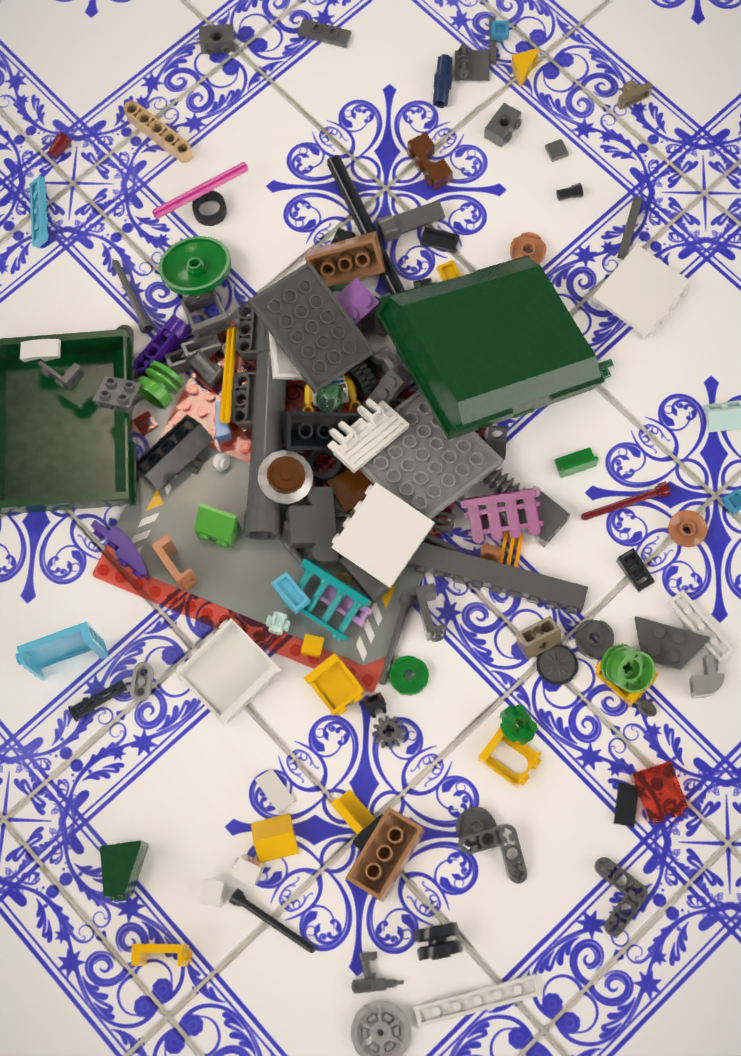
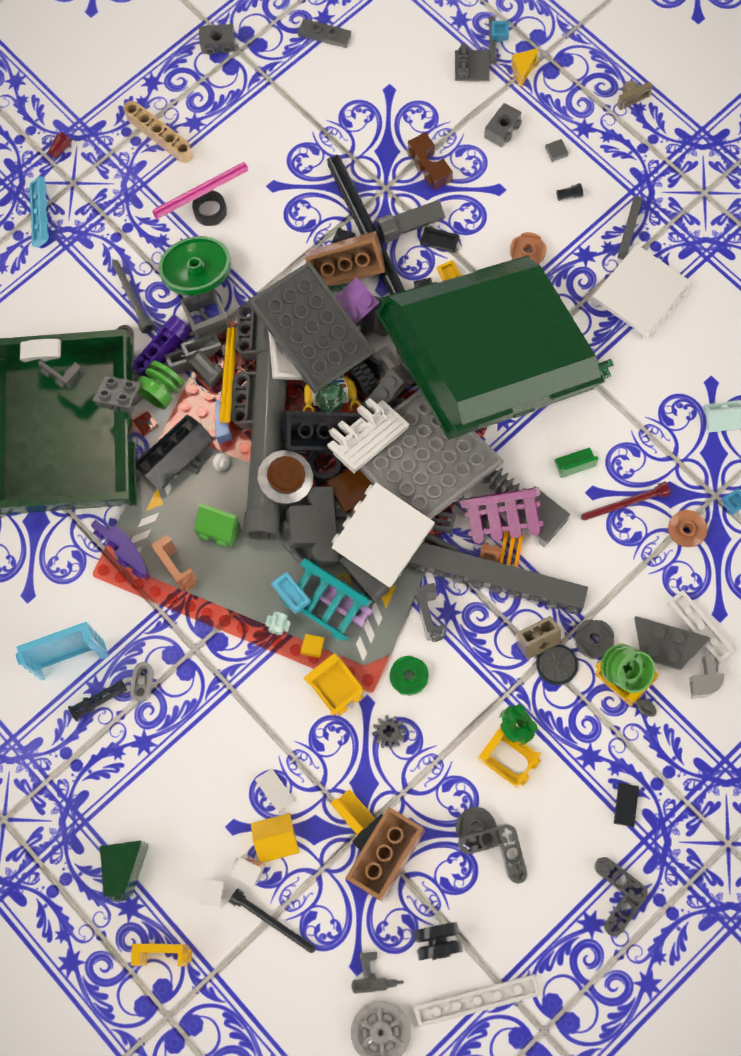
(227, 671): white panel -> none
(375, 702): black tile -> none
(406, 601): dark grey piece -> none
(442, 81): dark blue piece -> none
(498, 444): dark grey bracket -> none
(630, 573): black slope -> none
(659, 792): clear red panel -> none

